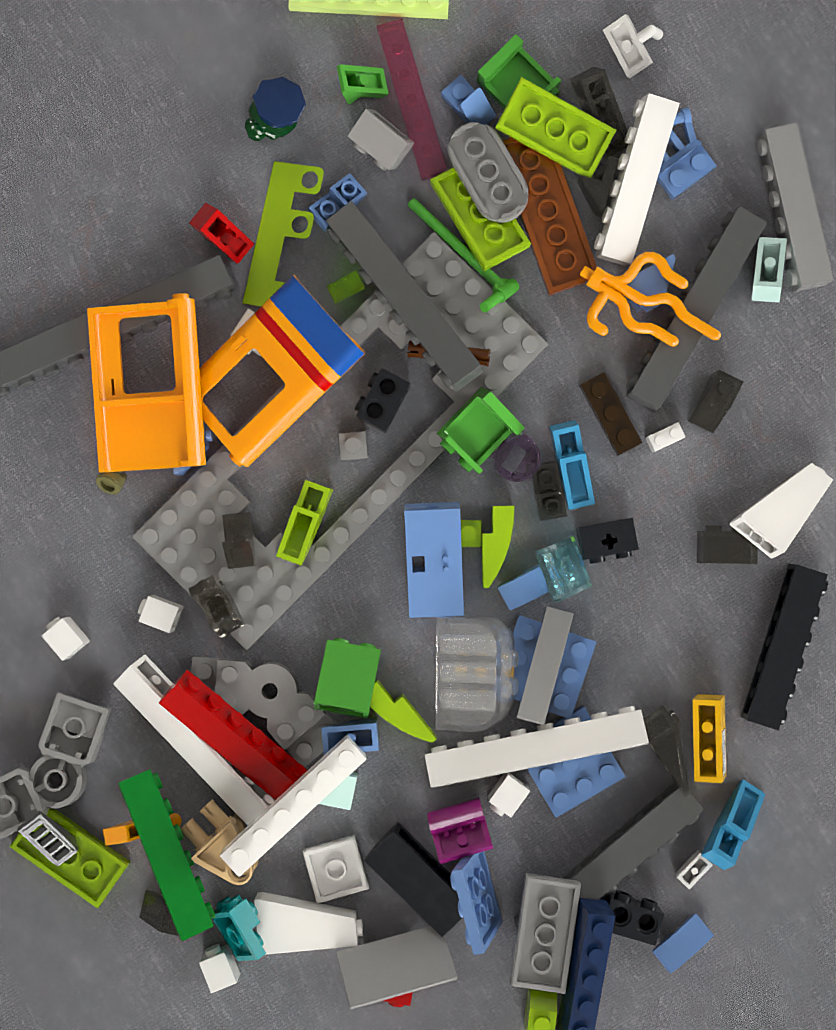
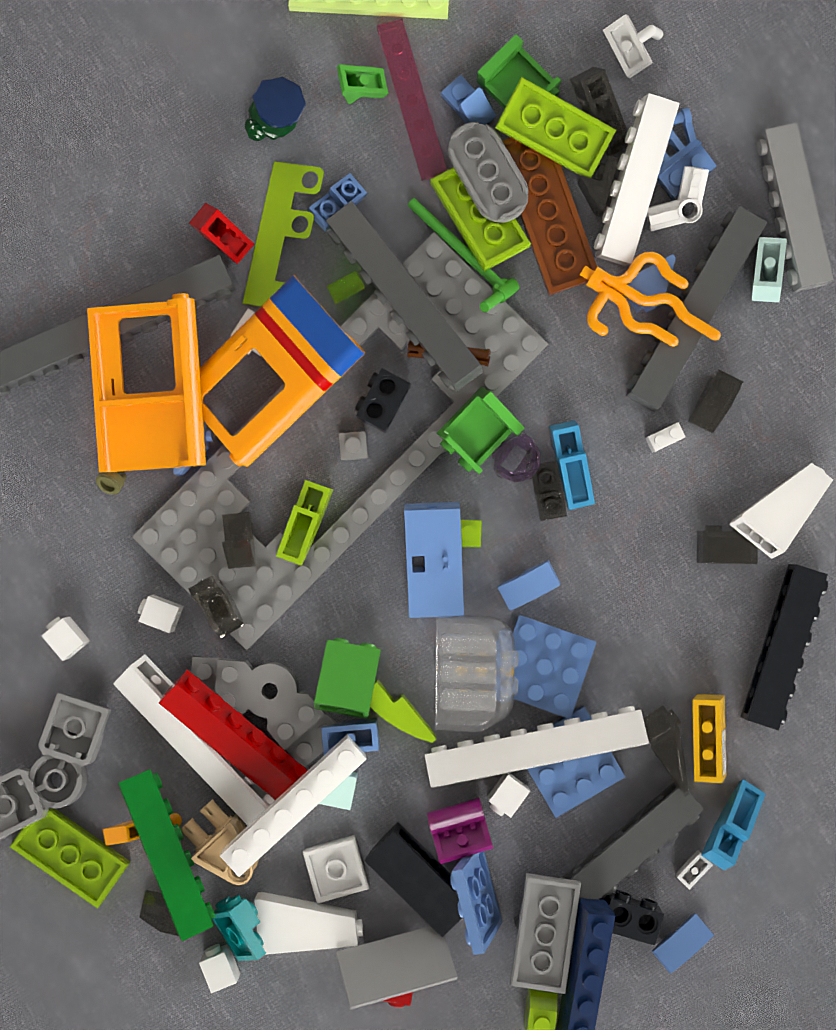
(59, 850): dark grey slope -> none
(380, 140): light grey piece -> none
(496, 544): lime slope -> none
(545, 665): light grey slope -> none
(563, 569): clear light blue plate -> none
(610, 414): dark brown plate -> none
(623, 537): black brick -> none
(691, 190): none -> white piece

